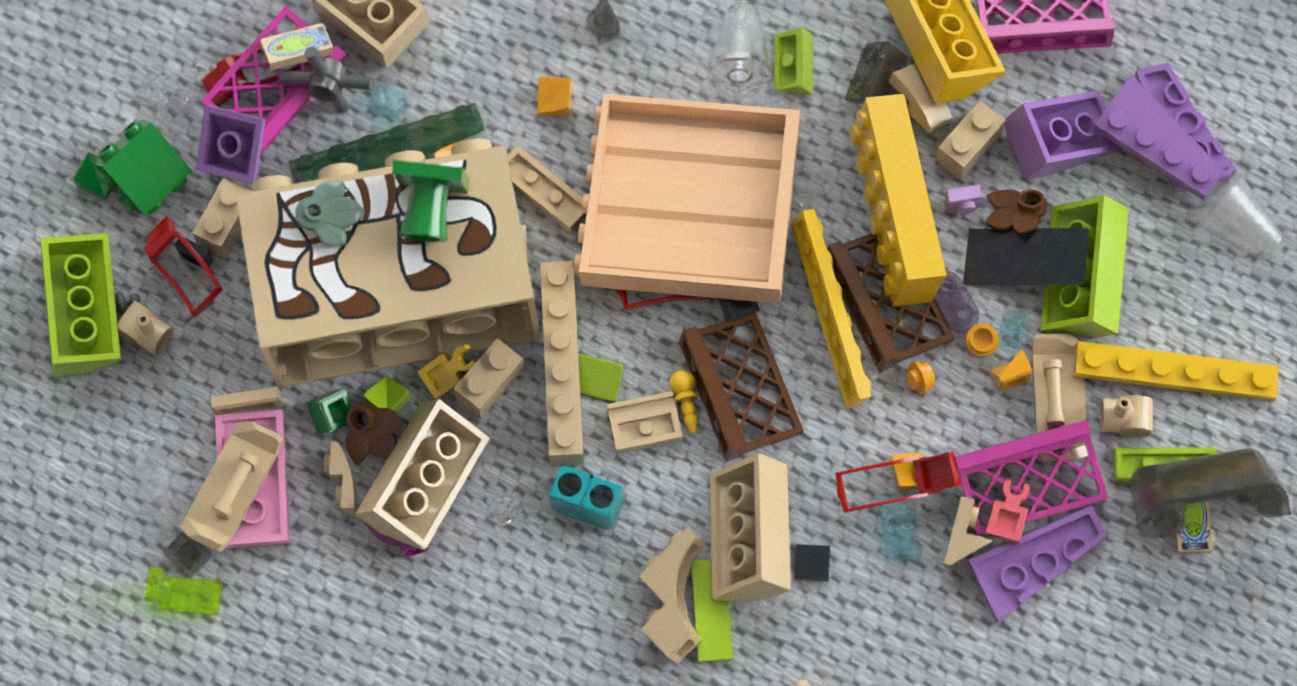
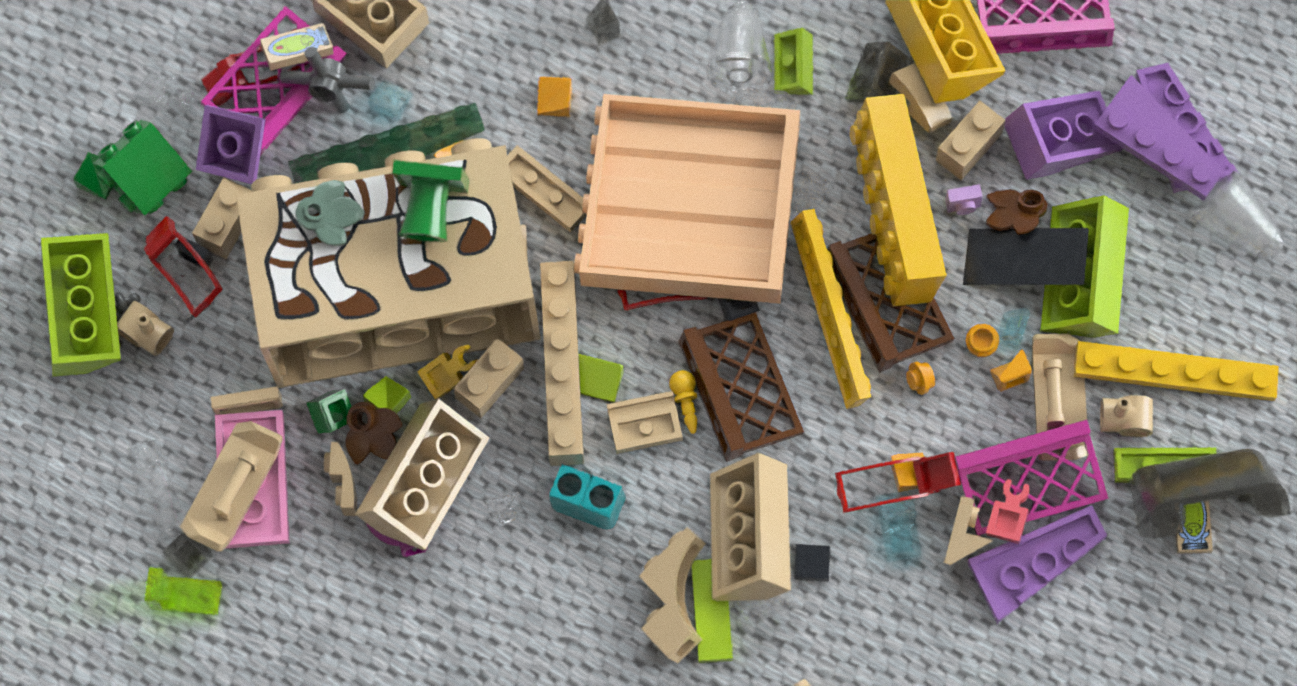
(957, 300): clear purple plate -> none

